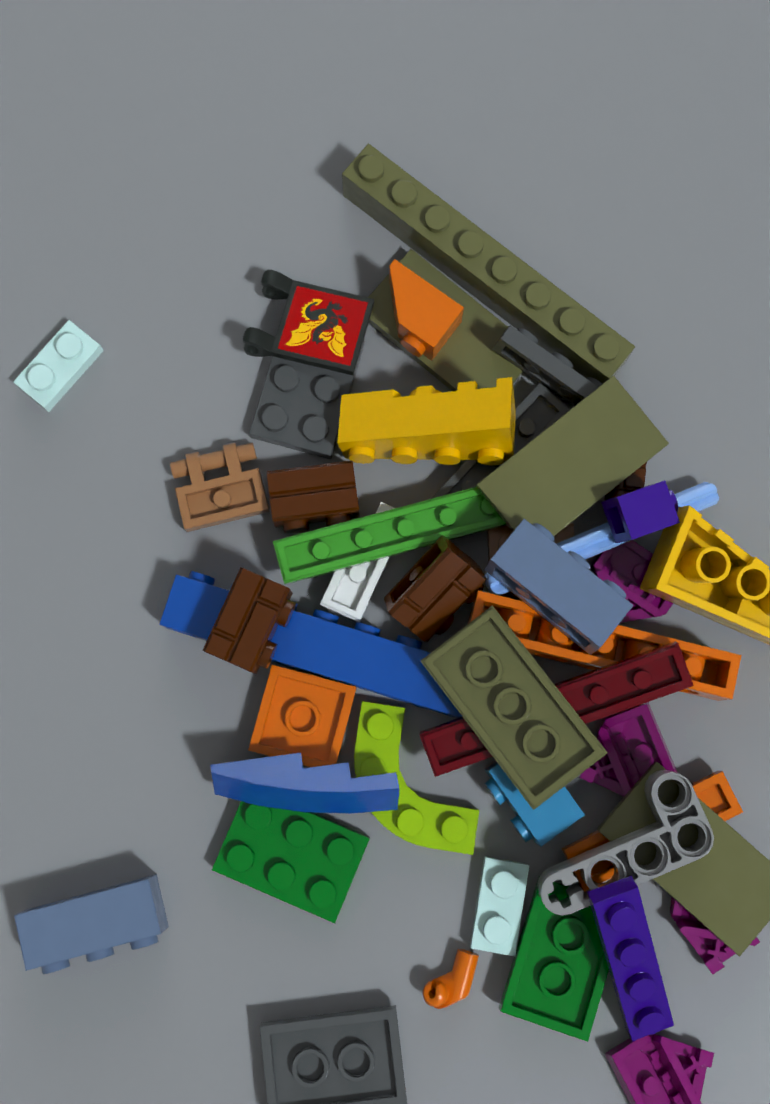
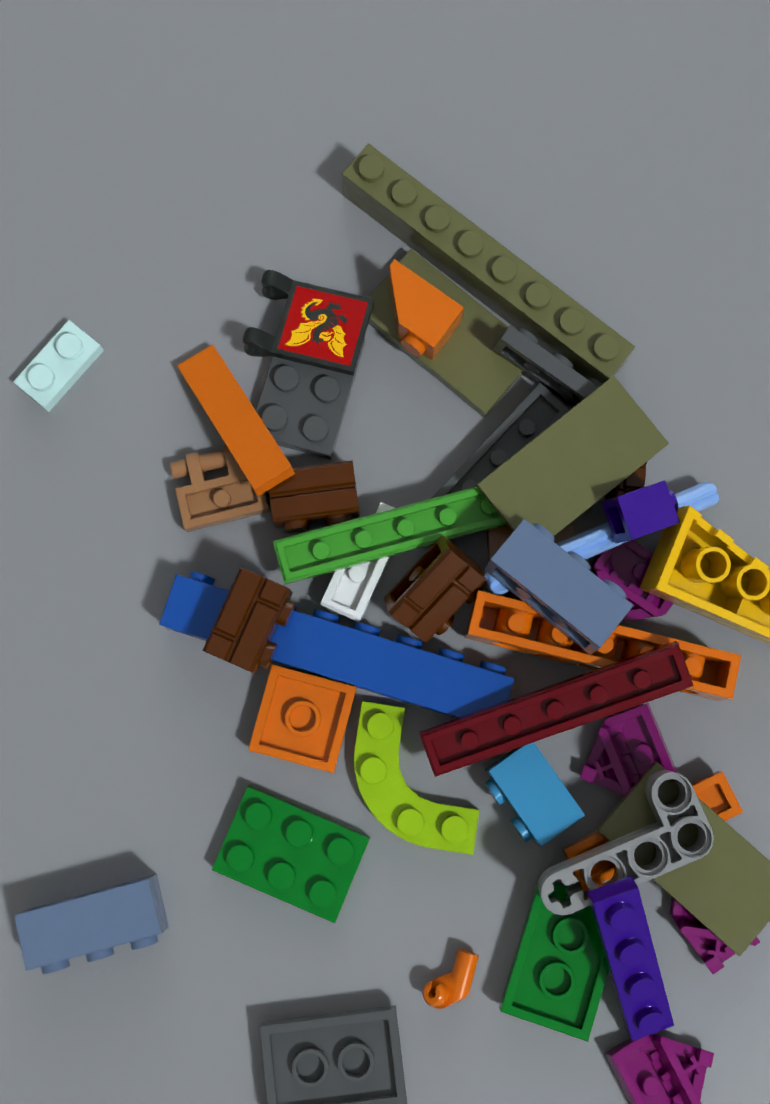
(236, 420): none -> orange tile
(287, 785): blue slope -> none
(430, 424): yellow wedge -> none
(499, 906): light aqua plate -> none
(513, 707): olive tile -> none

